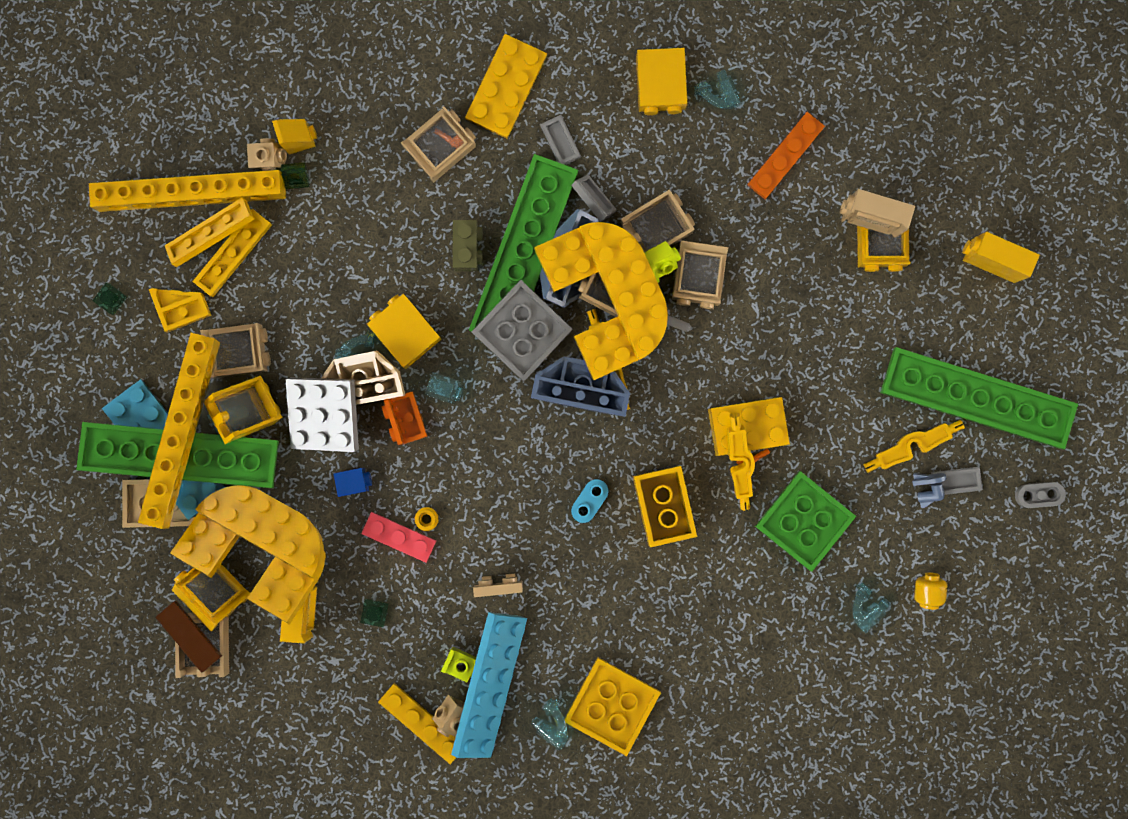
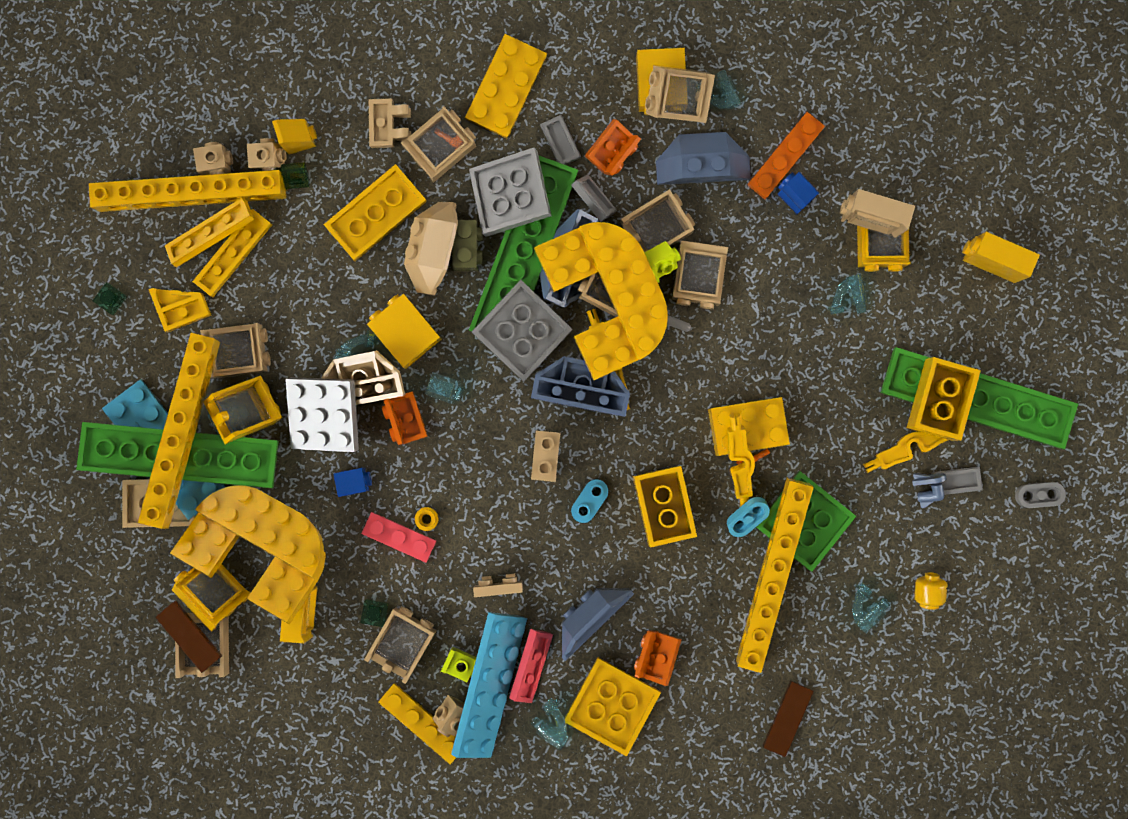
(213, 159): none -> tan brick
(375, 212): none -> yellow plate
(382, 123): none -> tan plate
(401, 643): none -> window
(431, 246): none -> tan wedge
(510, 192): none -> light grey plate
(531, 666): none -> coral plate
(545, 456): none -> tan window
(590, 615): none -> sand blue wedge
(612, 148): none -> orange bracket
(657, 657): none -> orange bracket
(679, 94): none -> tan window
(702, 159): none -> sand blue wedge
(749, 517): none -> medium azure plate
(774, 574): none -> yellow brick
(787, 718): none -> reddish brown tile
(797, 191): none -> blue brick
(857, 293): none -> clear light blue plant
(943, 399): none -> yellow brick

